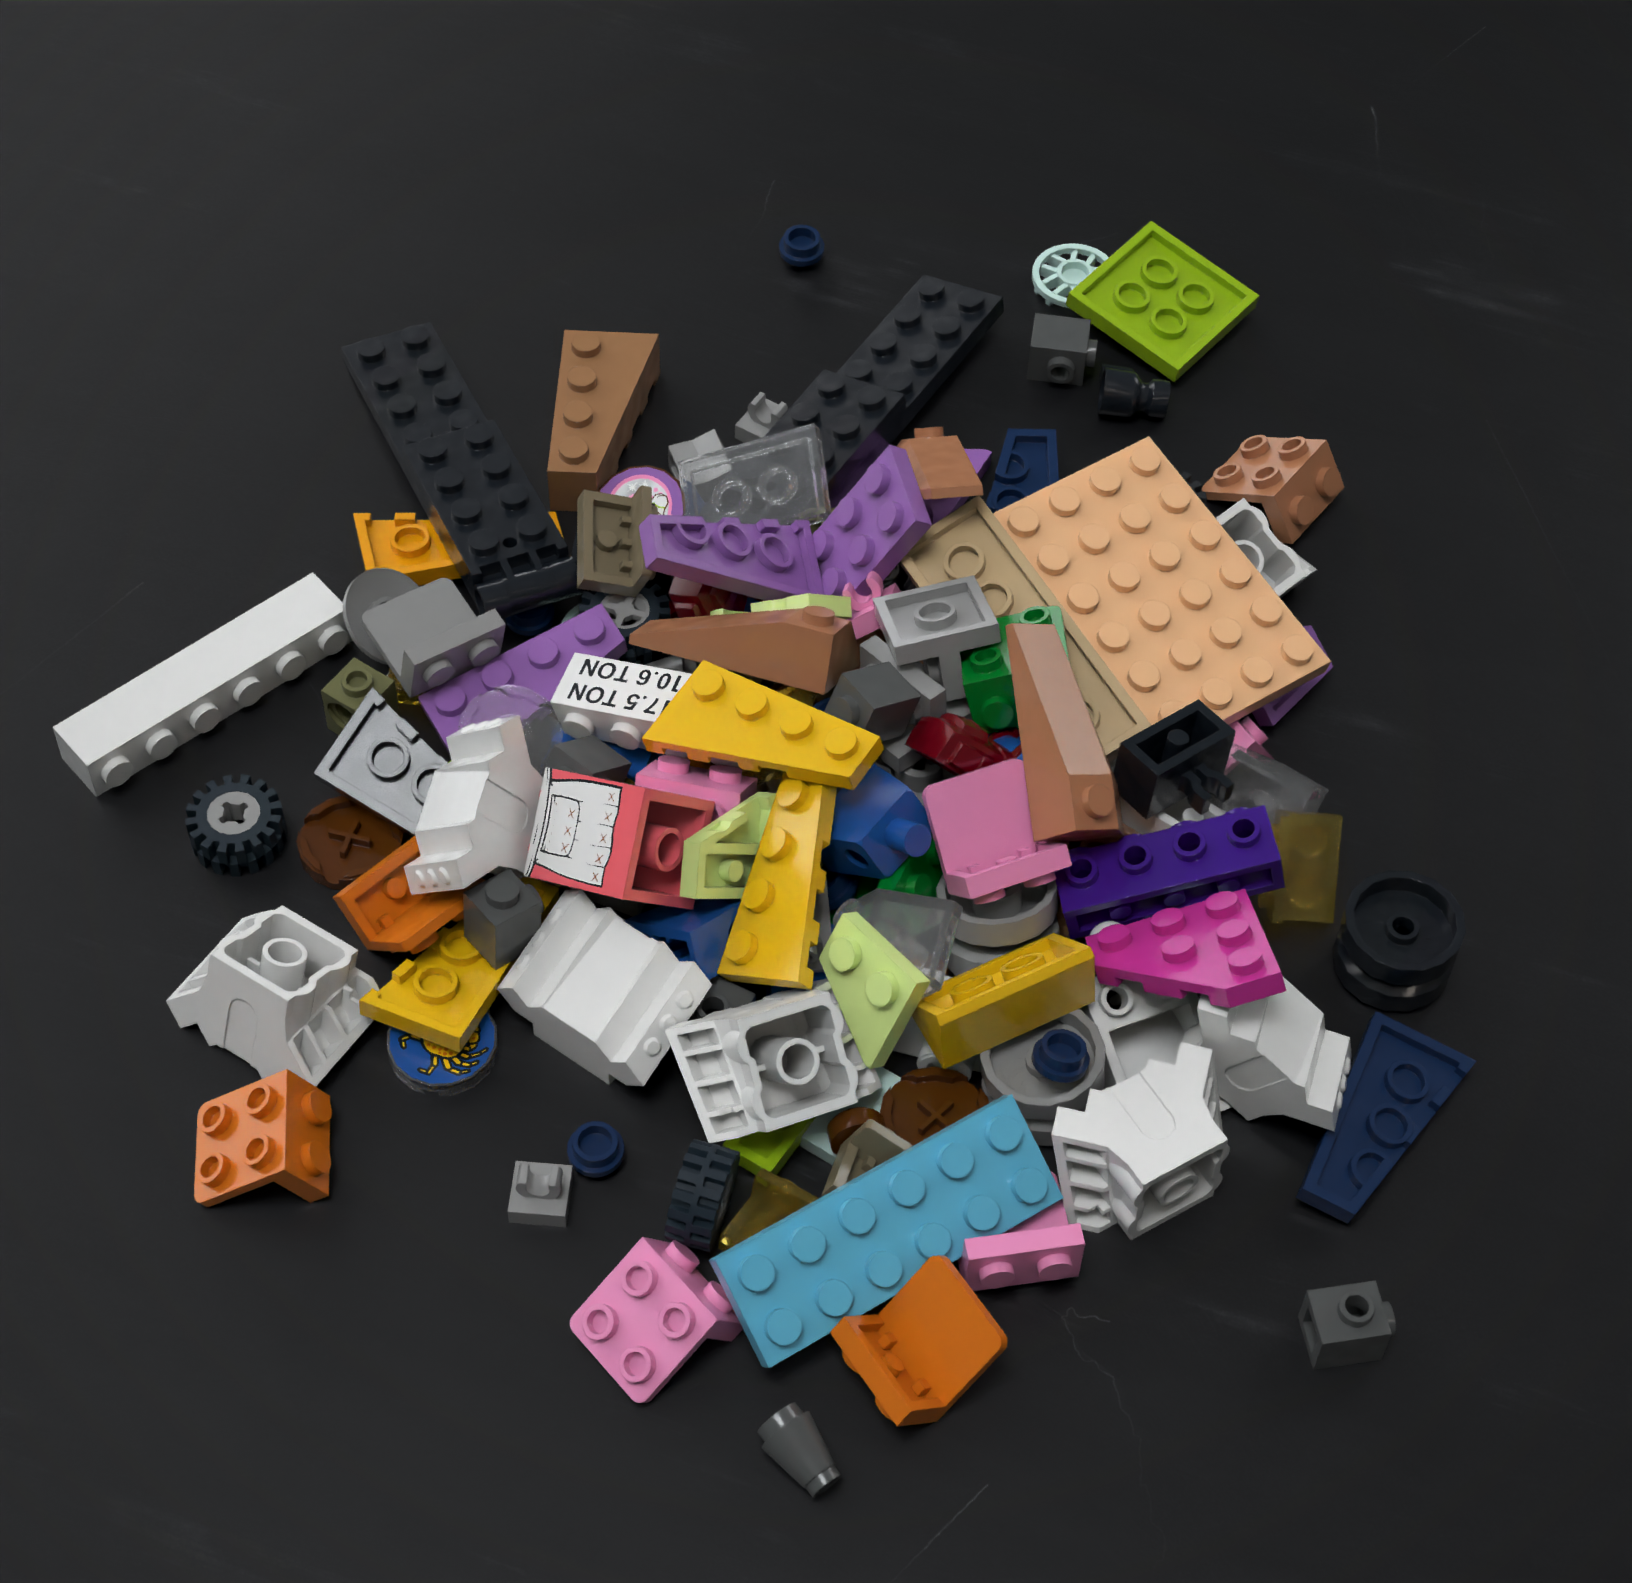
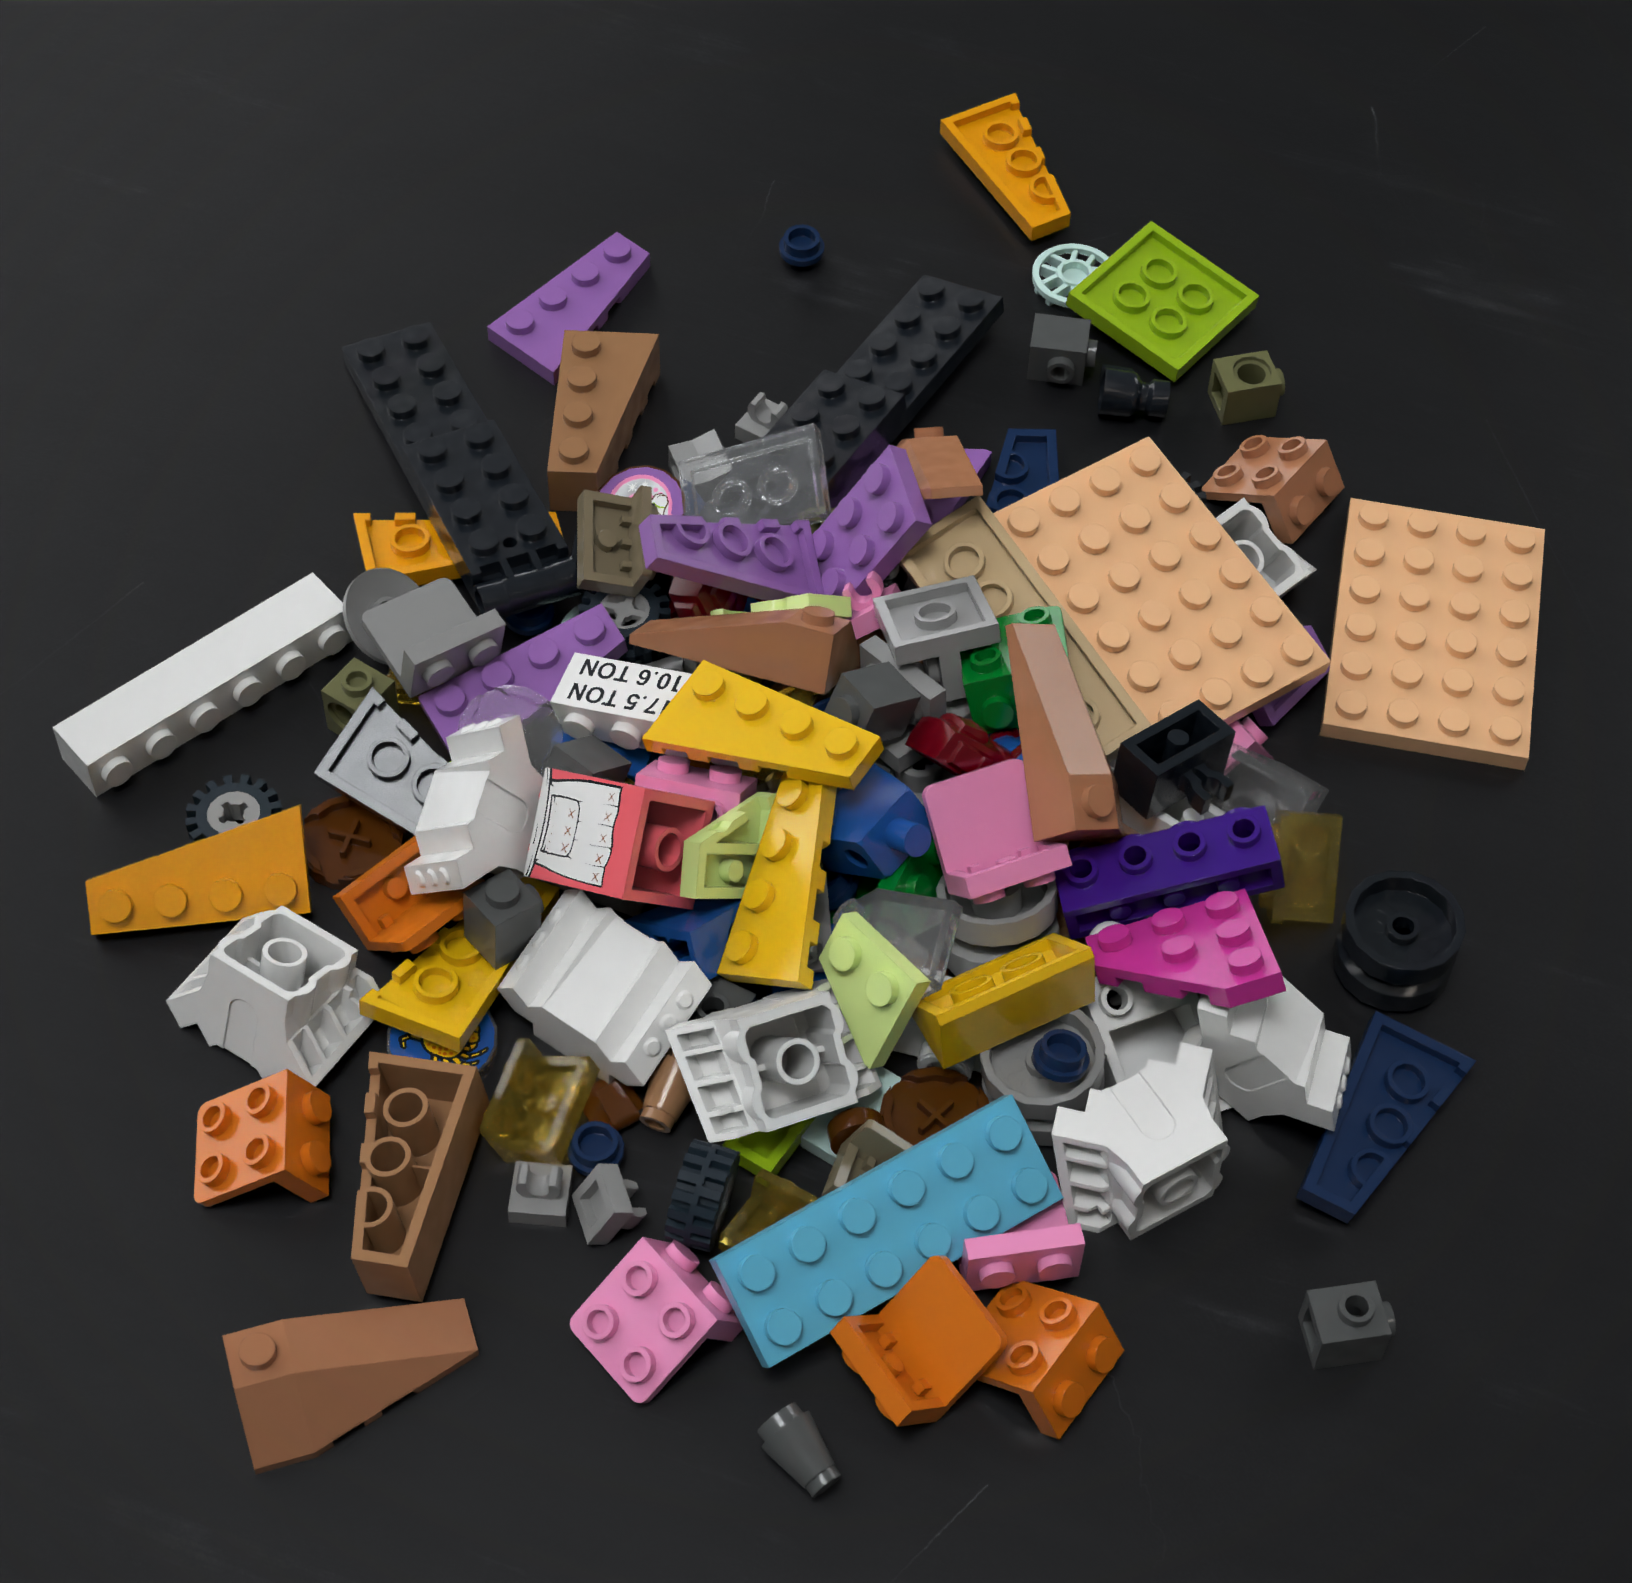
(208, 879): none -> light orange wing
(327, 1373): none -> nougat wedge
(413, 1165): none -> medium nougat wedge
(537, 1104): none -> clear yellow bracket
(570, 301): none -> medium lavender wing
(605, 1204): none -> light grey tile
(613, 1104): none -> reddish brown piece
(665, 1095): none -> medium nougat cone
(1004, 157): none -> light orange wing
(1054, 1352): none -> orange bracket
(1245, 387): none -> olive brick
(1435, 634): none -> light nougat plate

